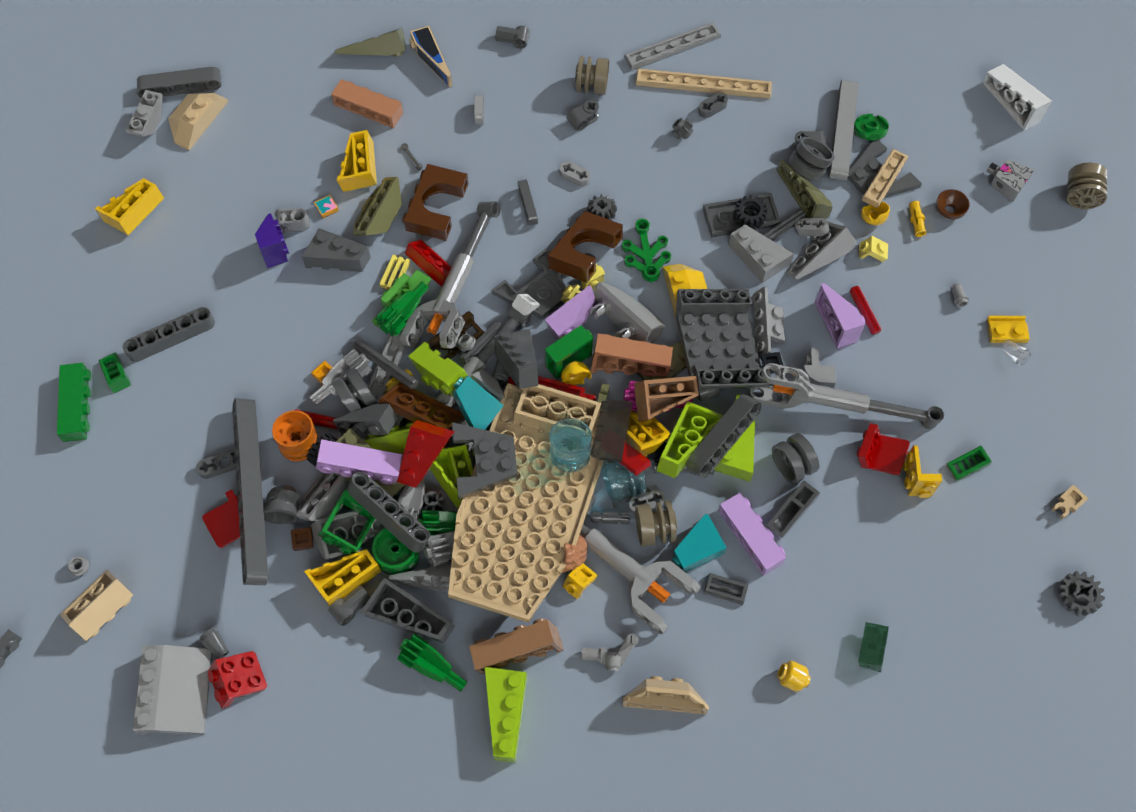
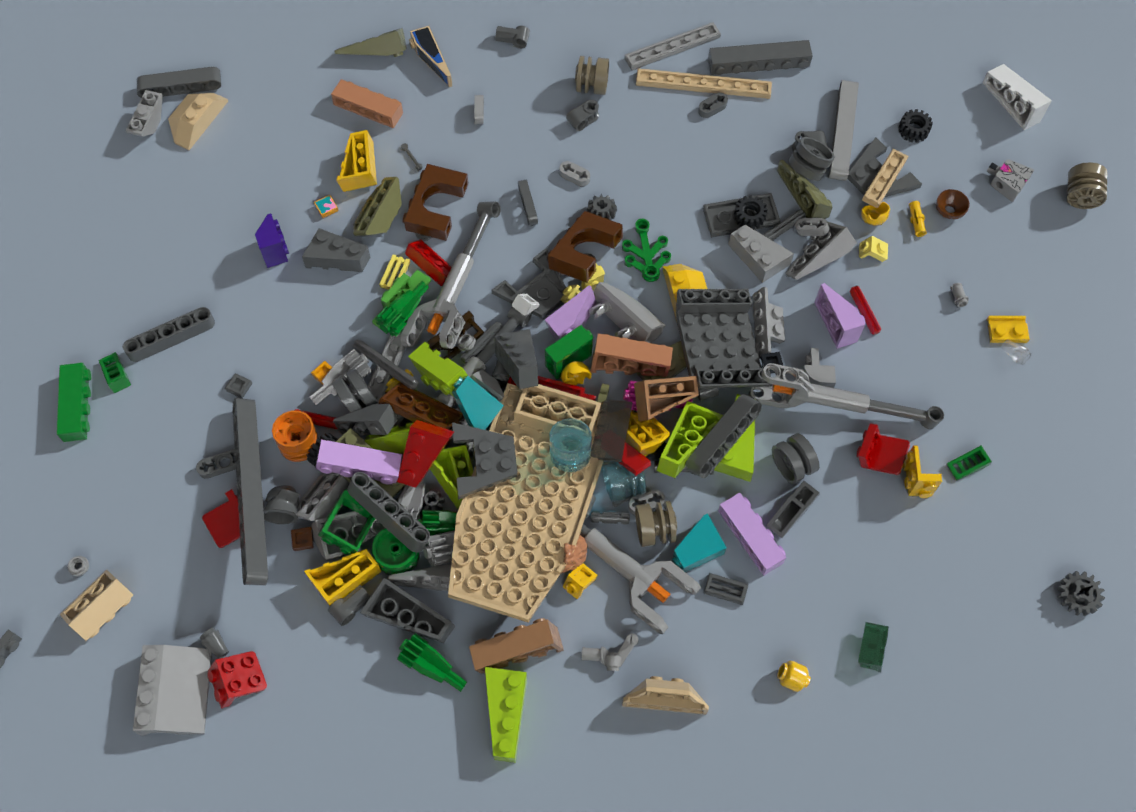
(131, 207): yellow wedge -> none
(238, 385): none -> dark grey tile
(291, 220): light grey piece -> none
(682, 128): dark grey gear -> none
(760, 57): none -> dark grey brick
(871, 127): green tile -> none
(917, 118): none -> black tyre
(1070, 501): tan plate -> none

